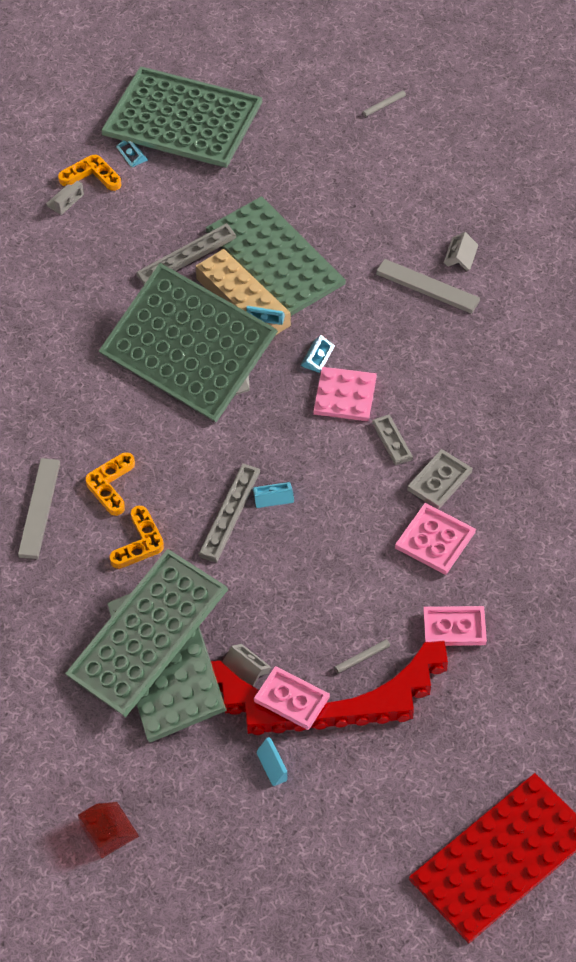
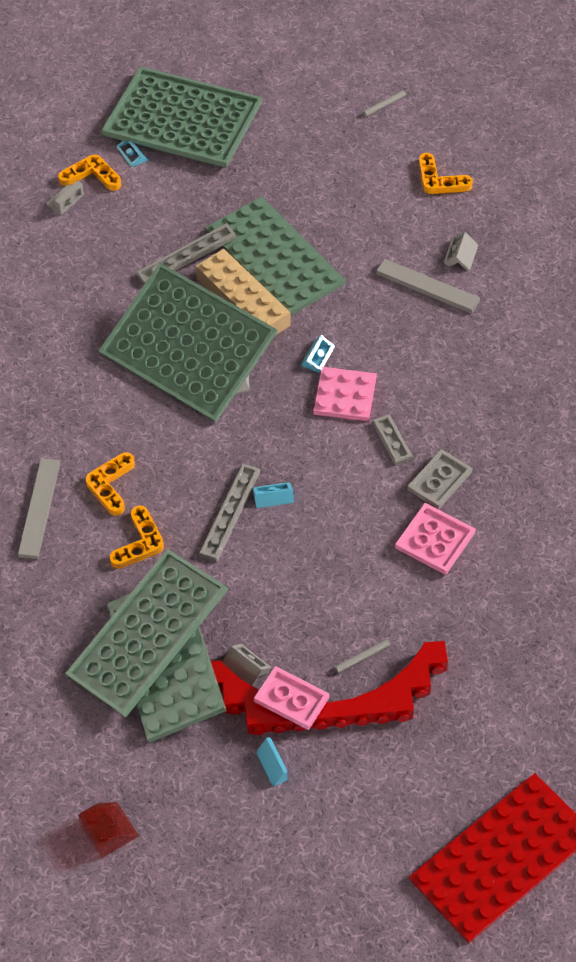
(267, 315): medium azure slope -> none
(438, 182): none -> light orange beam
(455, 625): bright pink plate -> none

